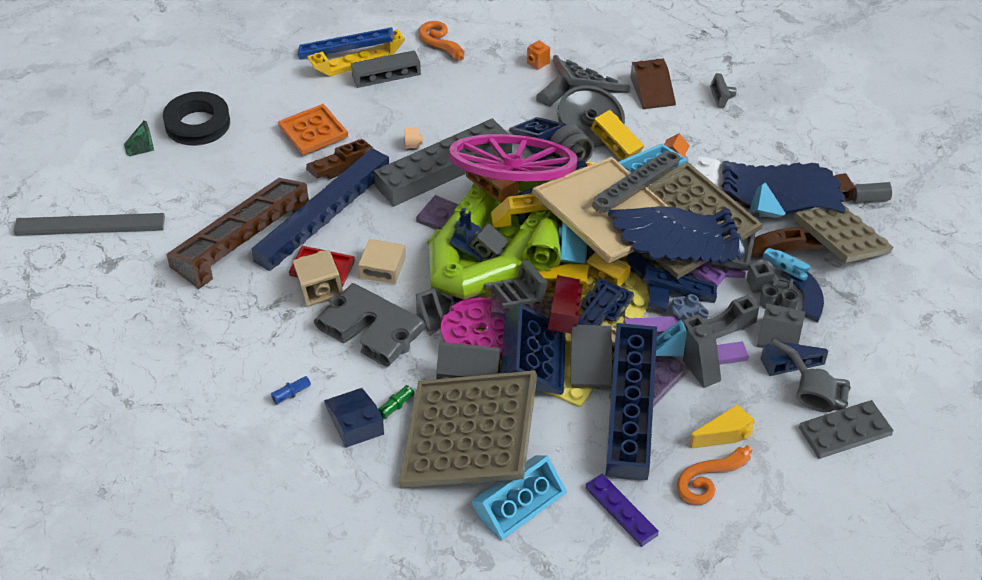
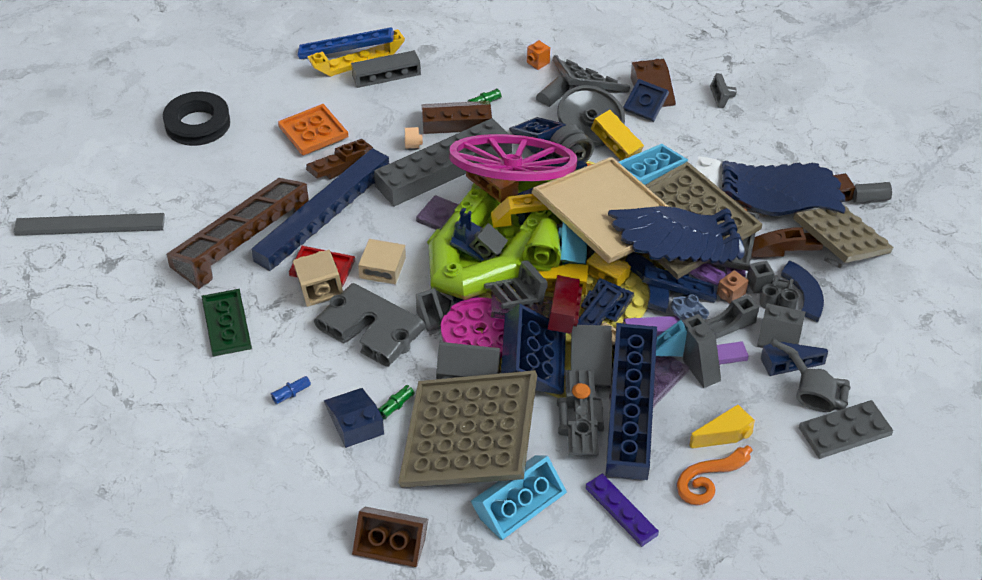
(139, 141): clear green slope -> none
(226, 322): none -> dark green tile
(390, 536): none -> reddish brown slope
(451, 47): orange plant -> none
(454, 116): none -> reddish brown slope
(489, 96): none -> green pin
(588, 413): none -> dark grey piece
(635, 181): dark grey plate -> none
(646, 100): none -> dark blue tile
(677, 144): orange brick -> none
(732, 287): none -> nougat brick
(766, 203): medium azure slope -> none
(787, 263): medium azure hinge -> none

